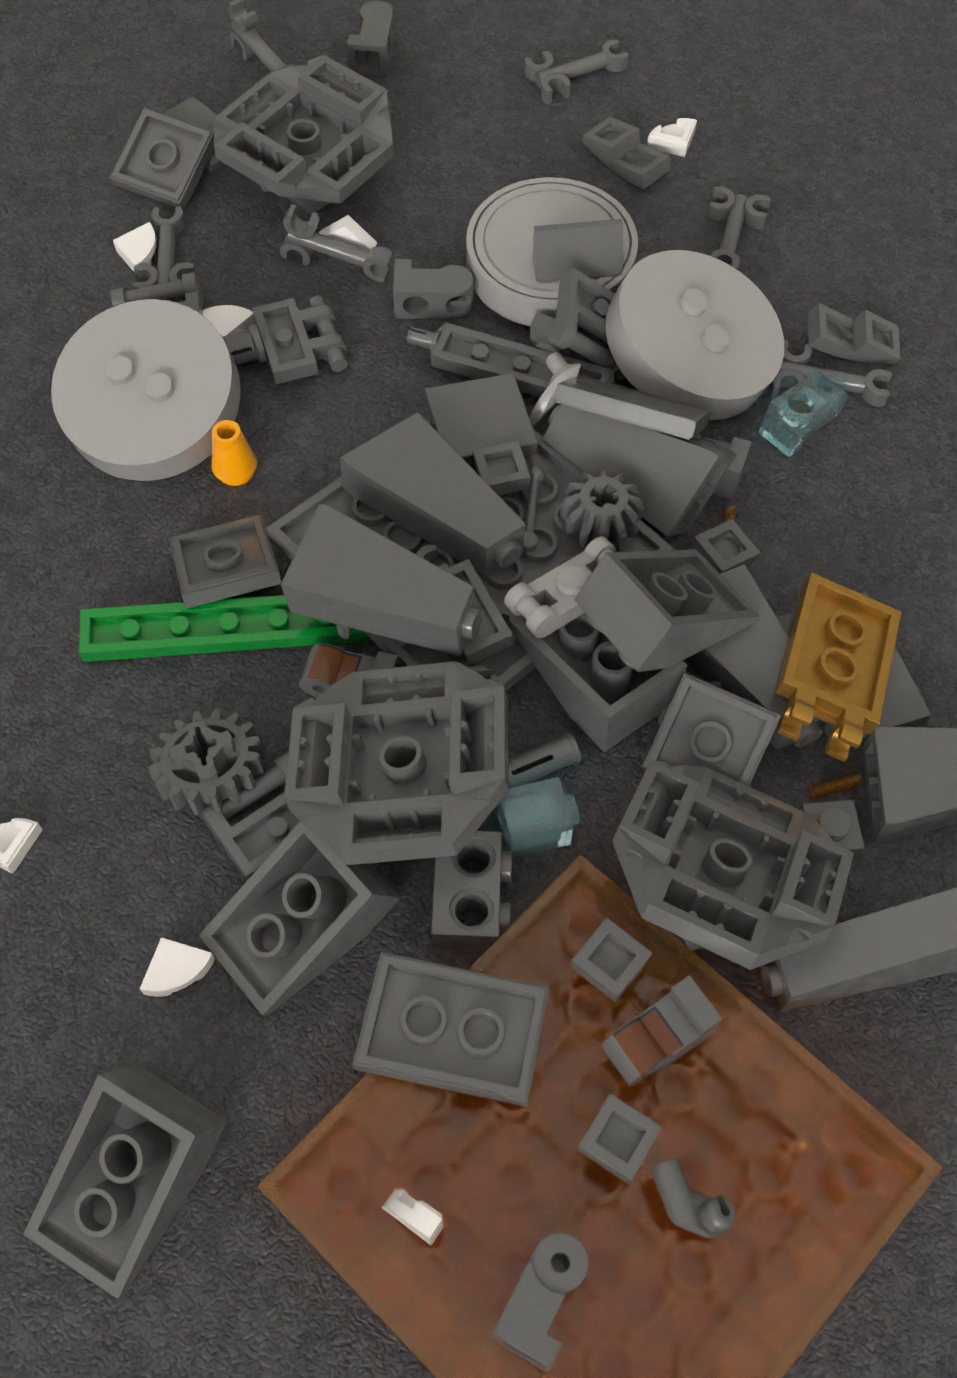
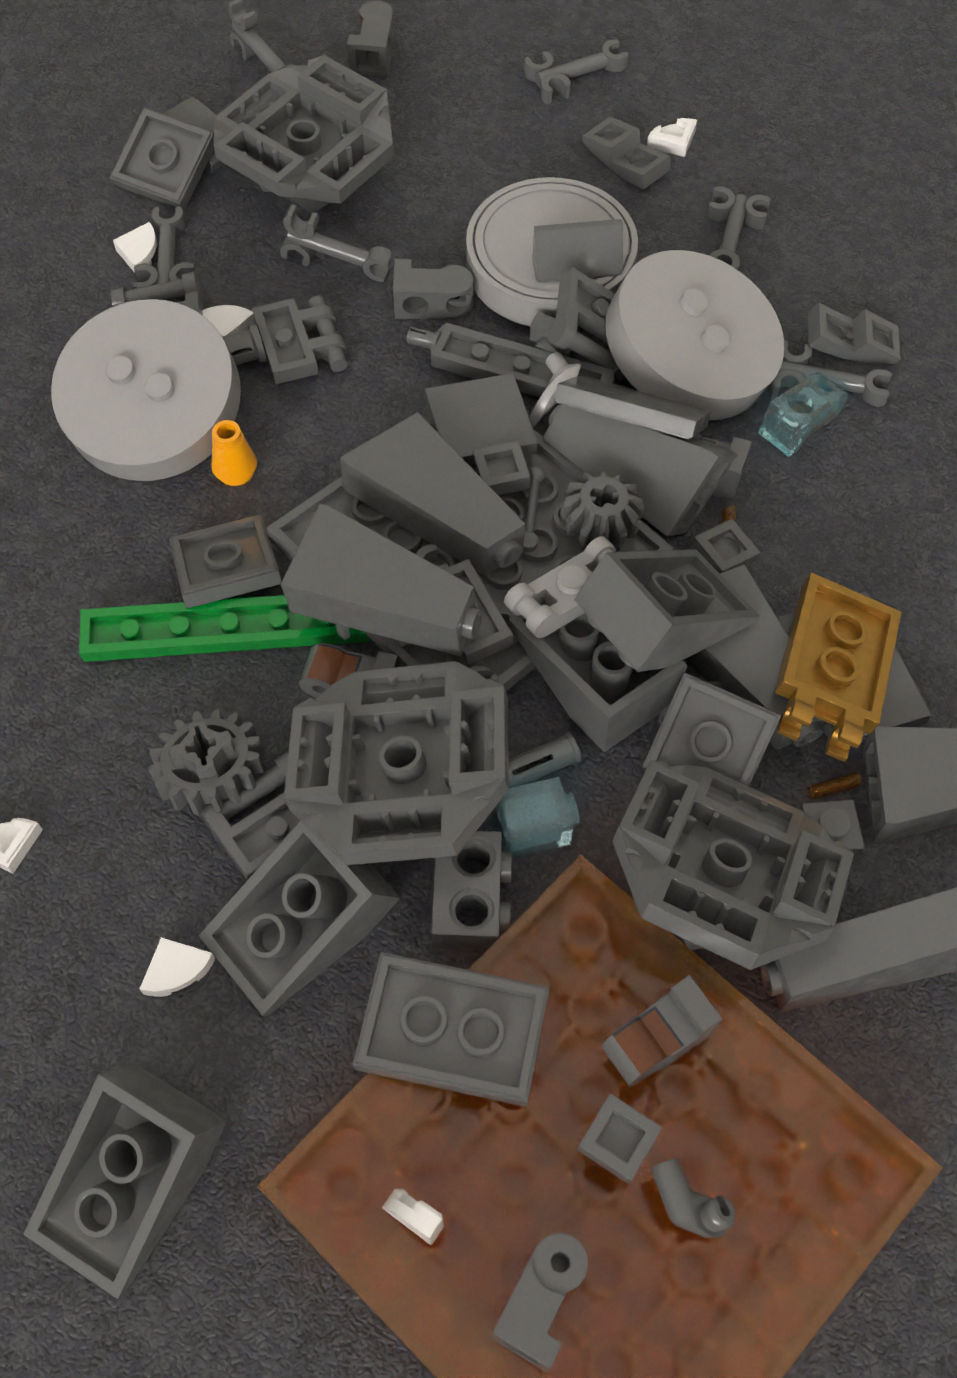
(349, 232): white tile -> none
(611, 959): dark grey plate -> none

